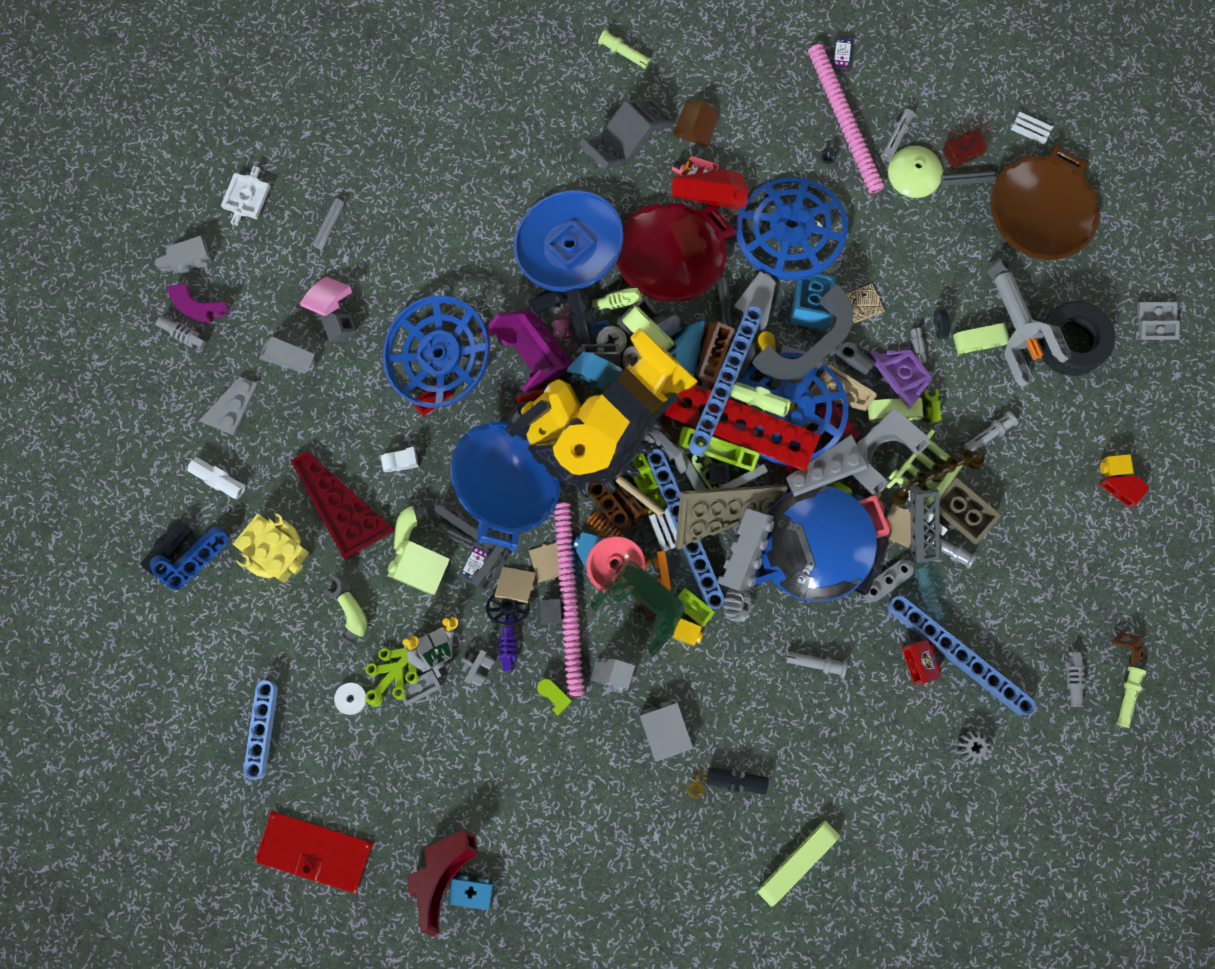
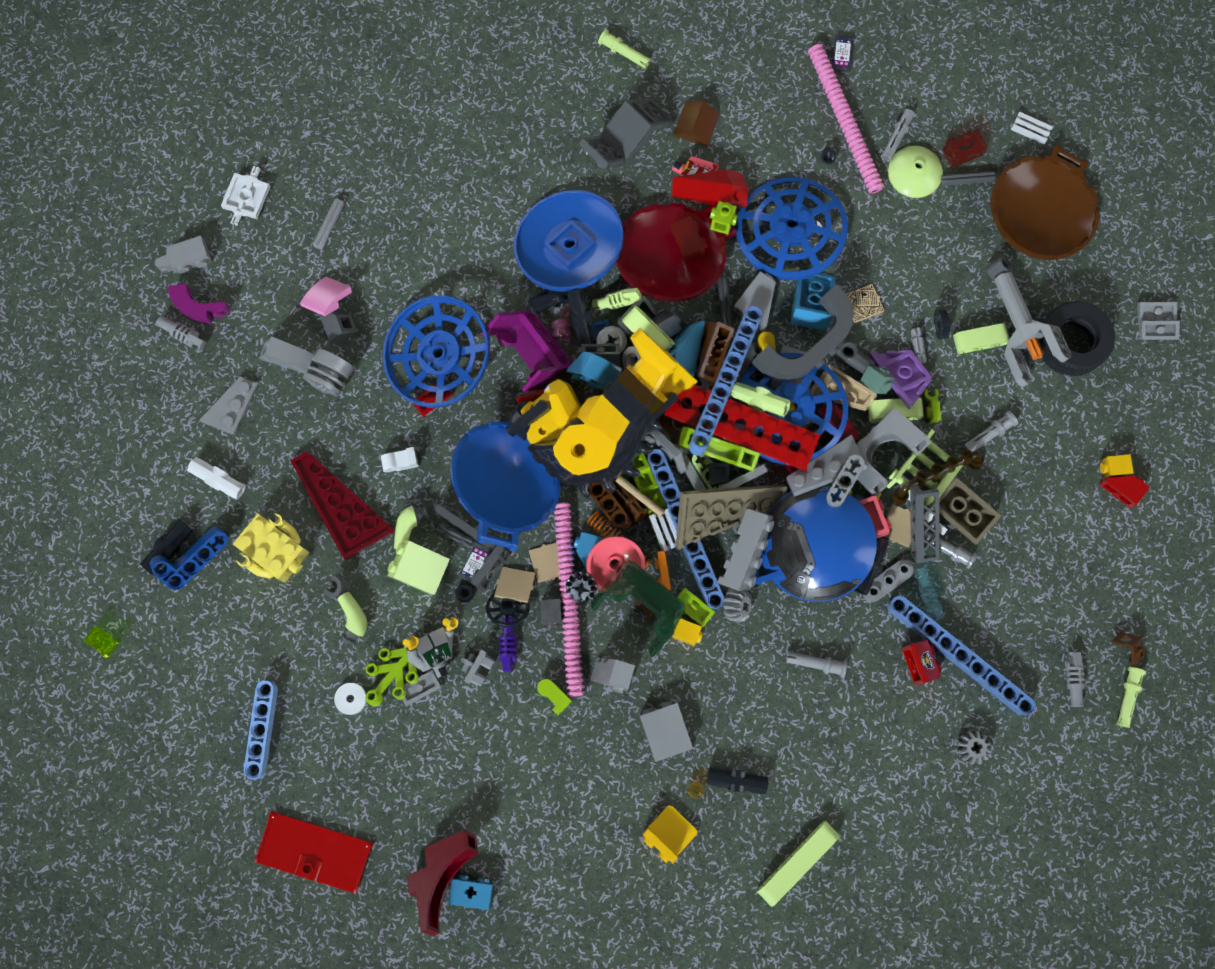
(101, 641): none -> clear neon green bracket
(328, 371): none -> light grey wheel
(458, 592): none -> black plate
(588, 583): none -> black gear
(669, 834): none -> yellow bracket
(723, 217): none -> lime brick
(857, 471): none -> light grey beam
(877, 379): none -> sand green brick

